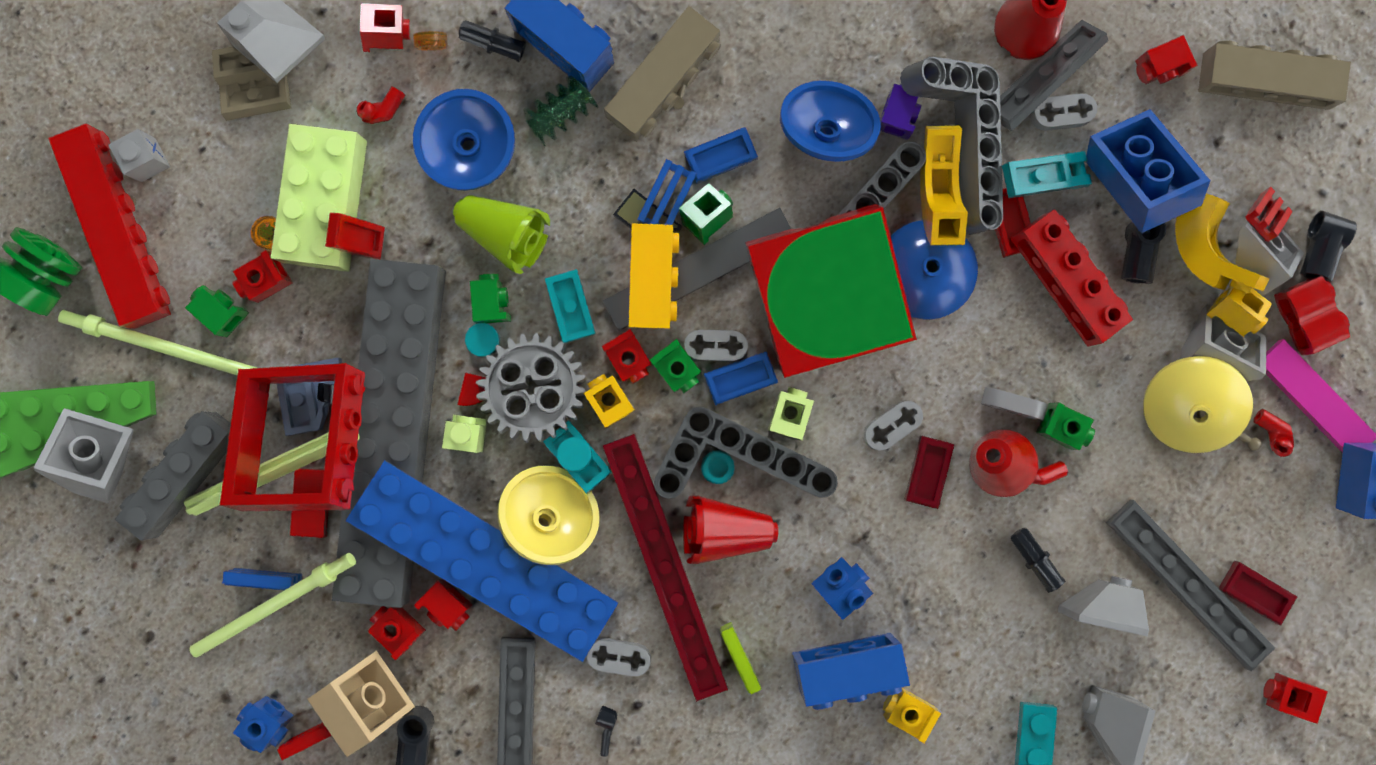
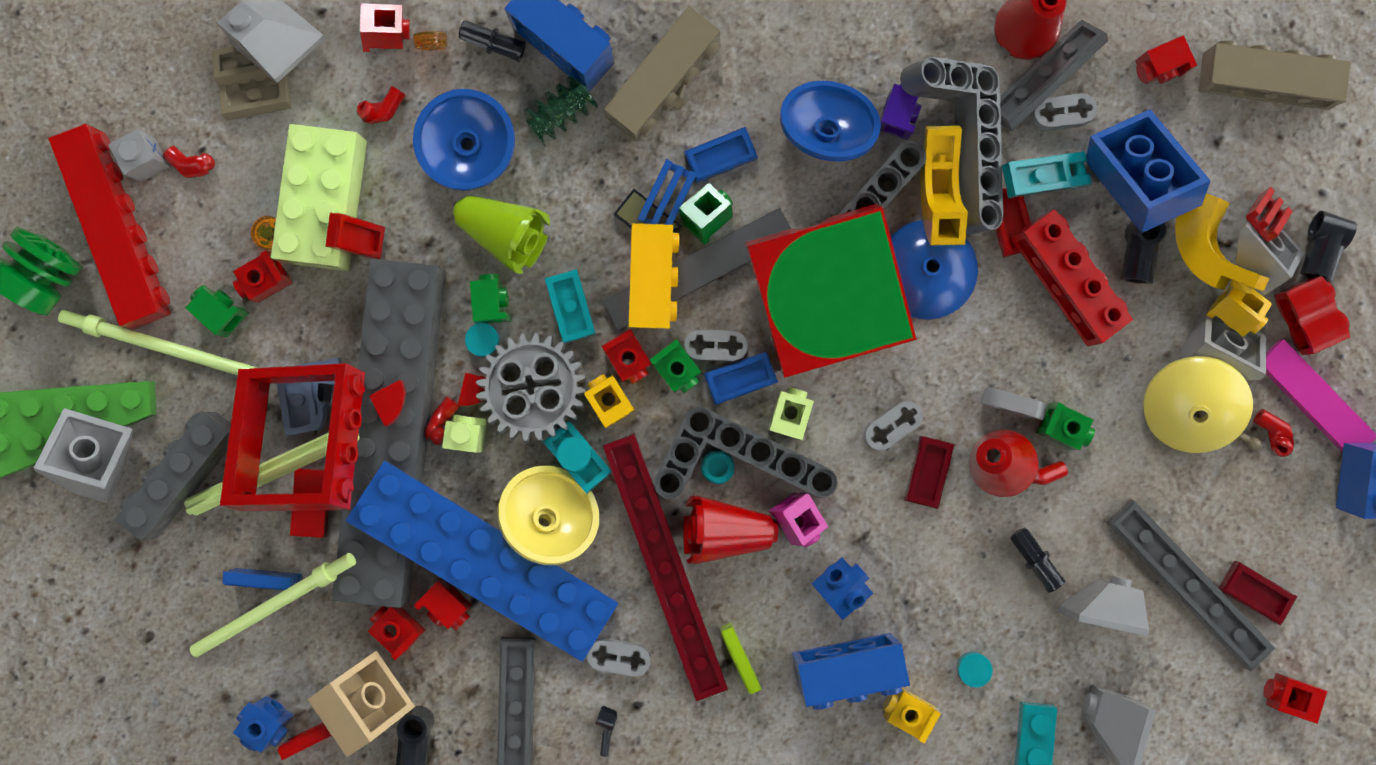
(189, 166): none -> red arm
(389, 402): none -> red tile
(434, 428): none -> red arm
(810, 519): none -> dark pink brick
(974, 669): none -> teal tile

